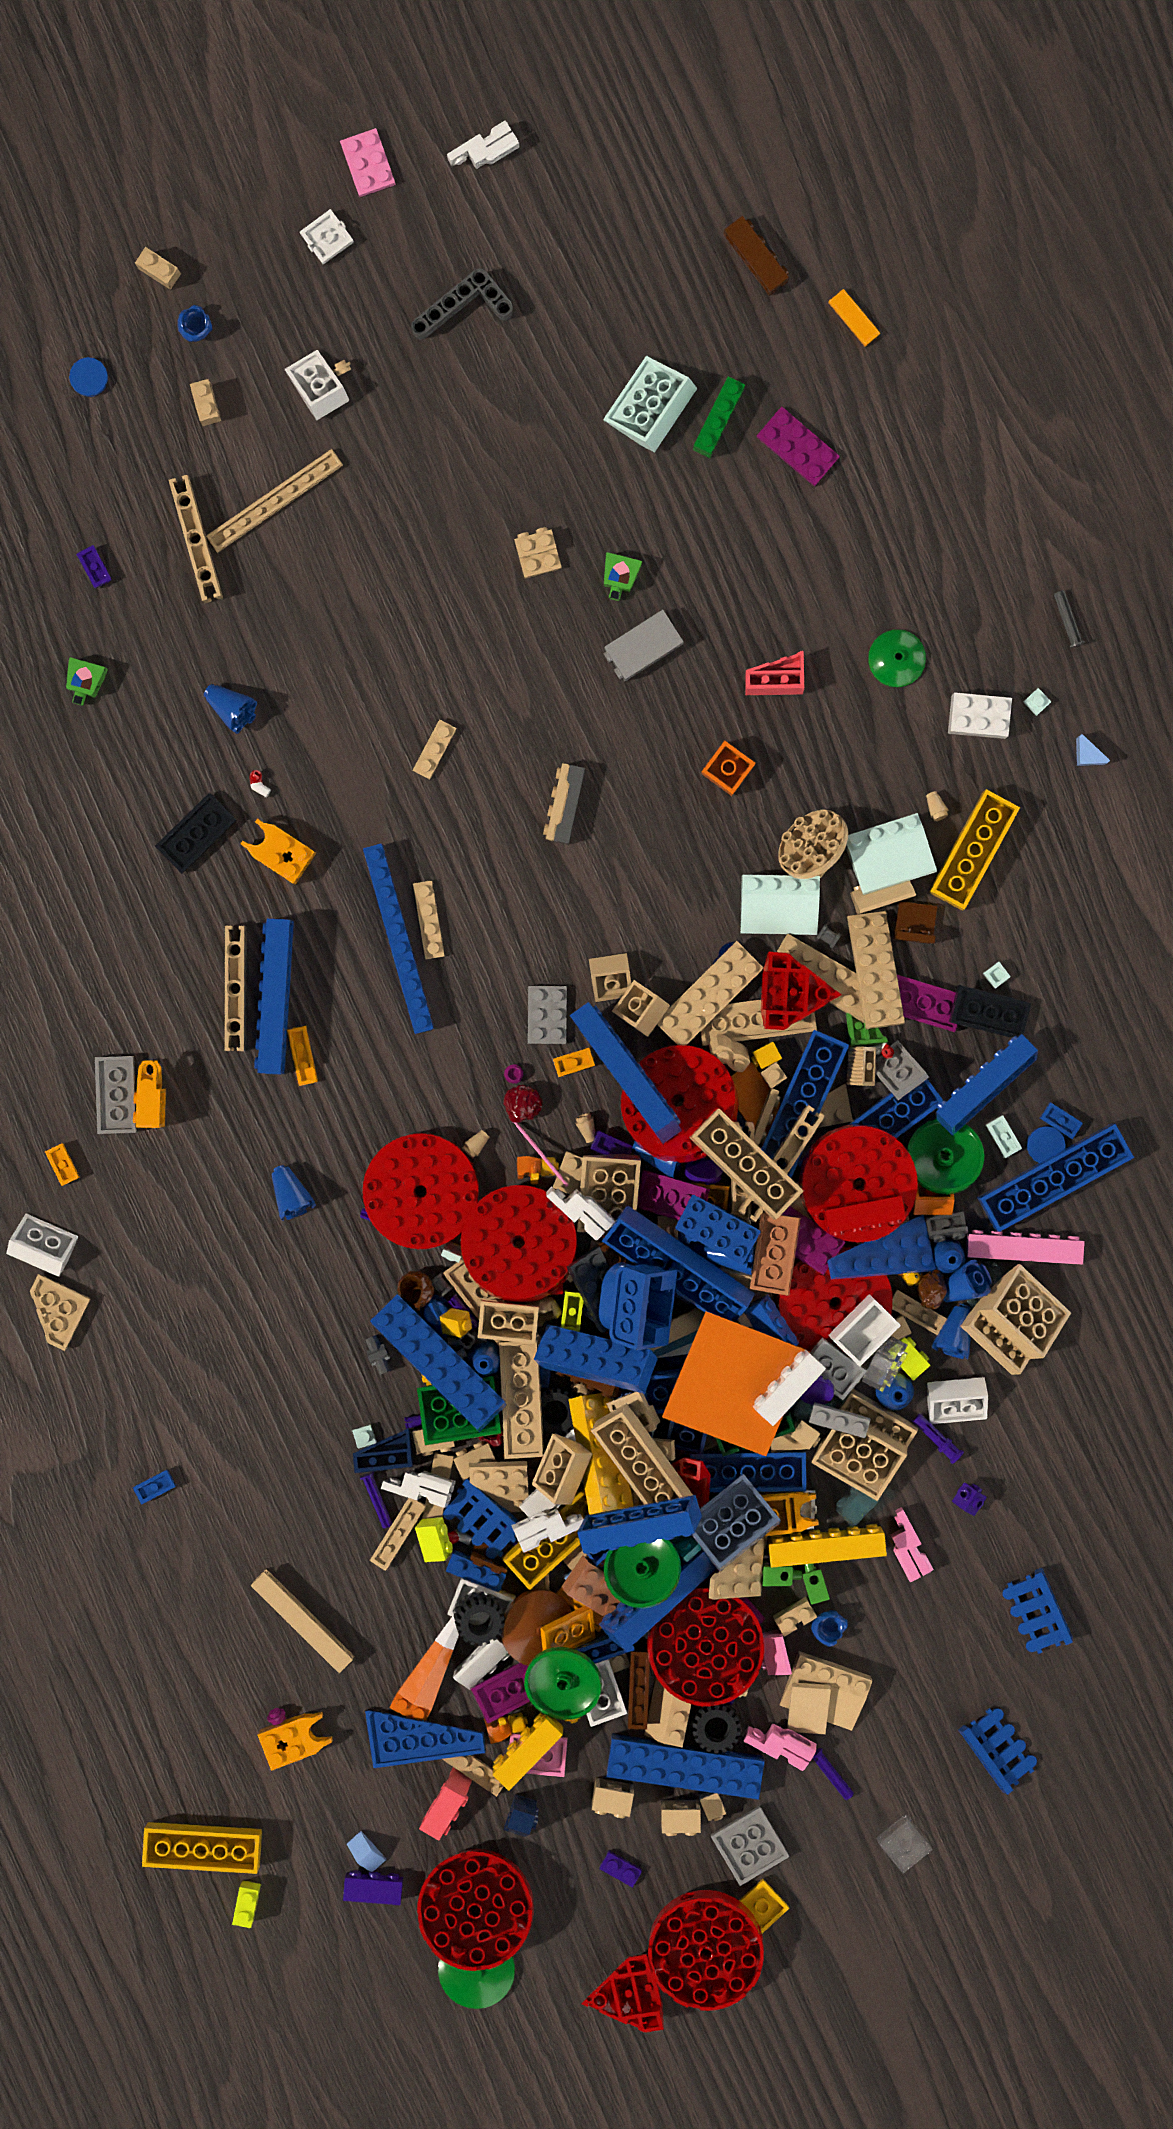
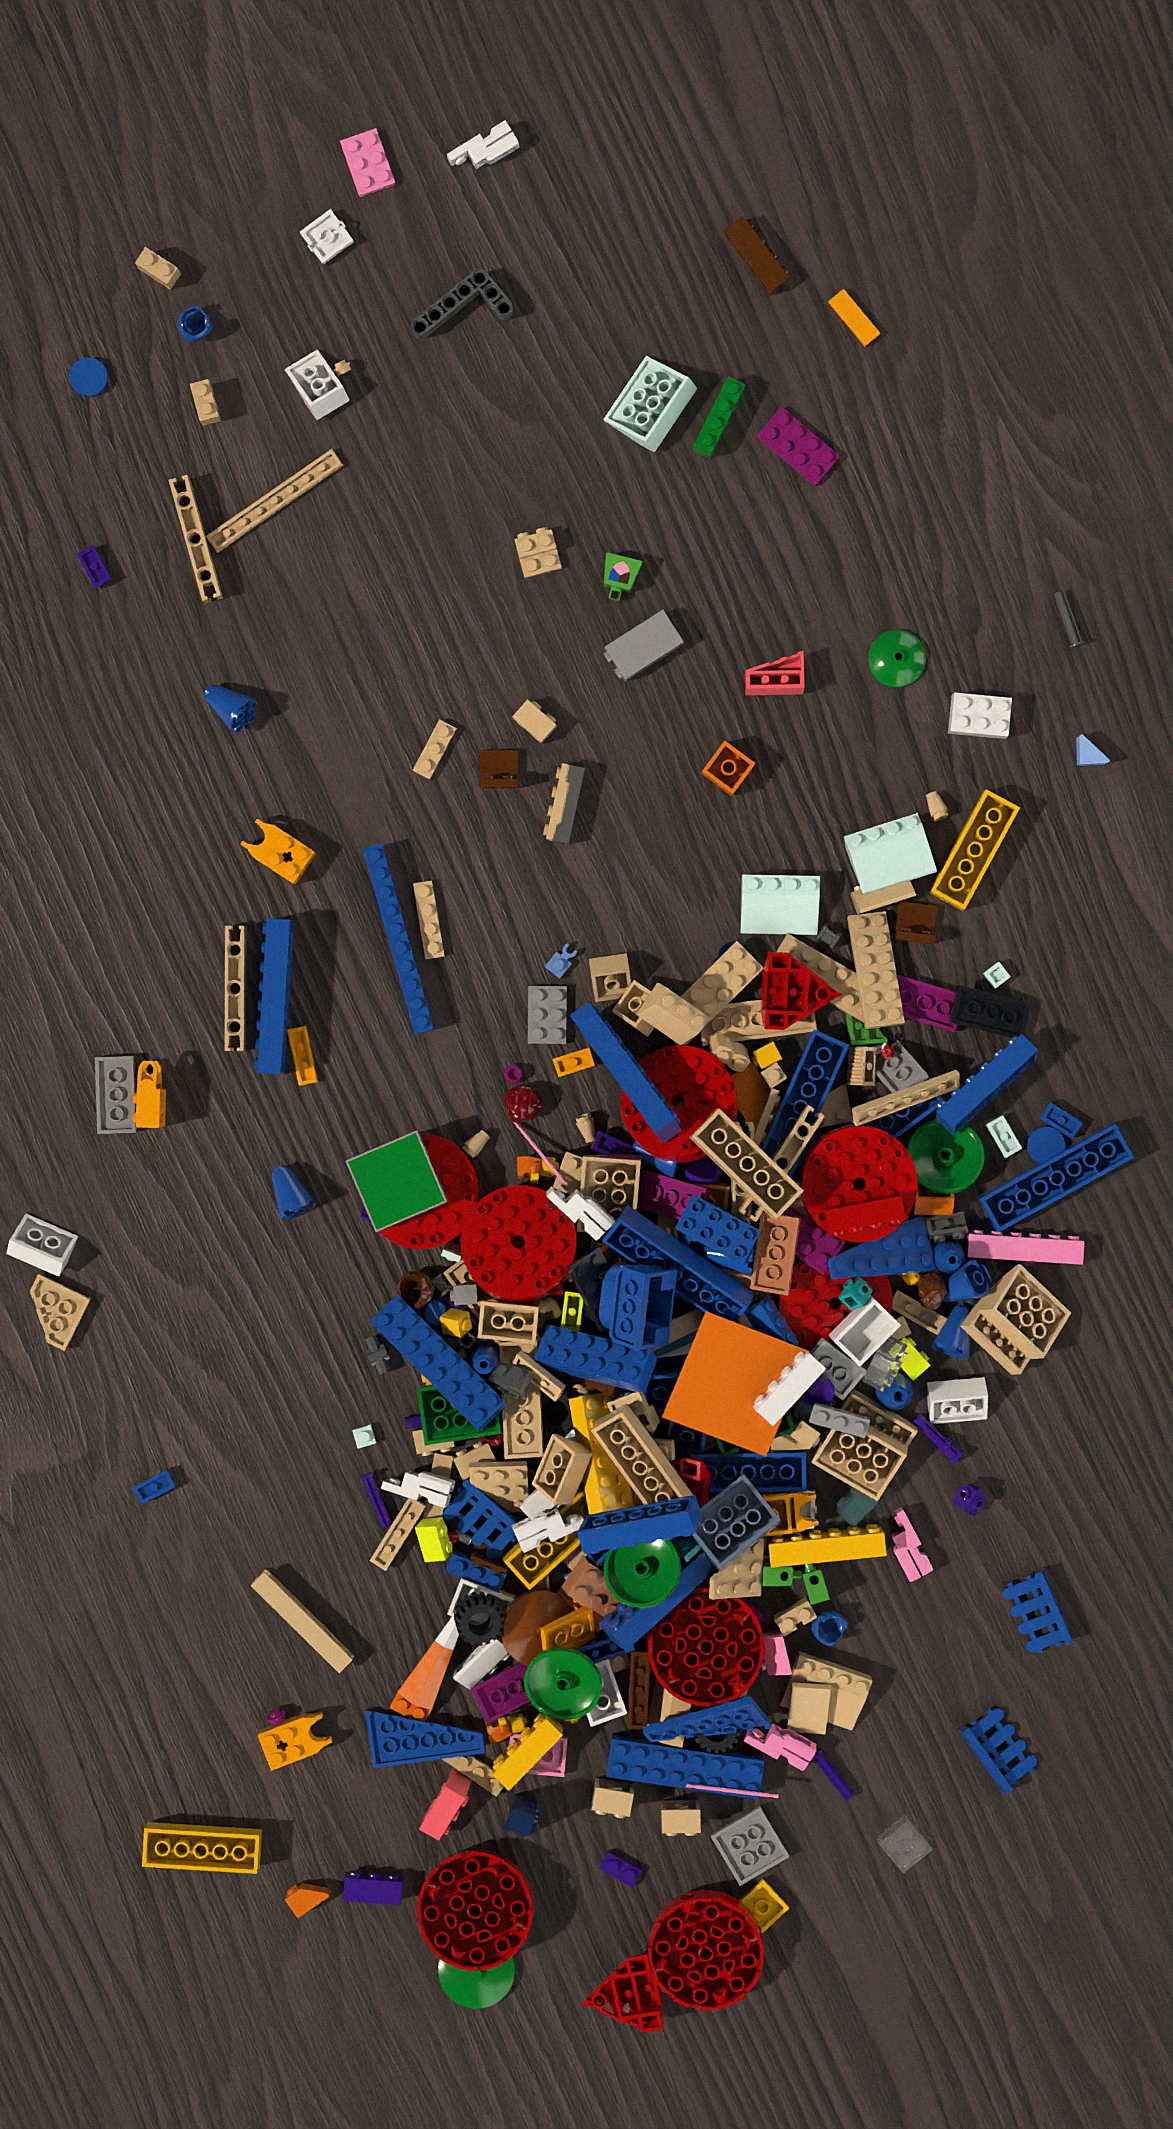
(62, 1164): light orange plate -> none
(84, 679): bright green torso -> none
(195, 833): black plate -> none
(246, 1904): neon yellow brick -> none
(257, 784): arm -> none
(305, 1897): none -> orange slope
(365, 1852): light blue slope -> none
(387, 1454): dark blue wedge -> none
(396, 1181): none -> green tile
(464, 1294): none -> light grey brick
(498, 769): none -> reddish brown bracket
(510, 1380): none -> dark grey bracket
(535, 721): none -> tan brick
(541, 1377): none -> tan plate
(559, 963): none -> medium blue plate
(672, 1014): none -> tan slope
(710, 1721): none -> blue wing
(712, 1806): tan brick -> none
(732, 1790): none -> bright pink piece
(813, 844): tan bracket -> none
(855, 1293): none -> teal brick
(906, 1097): none -> tan tile
(1037, 701): light aqua plate -> none

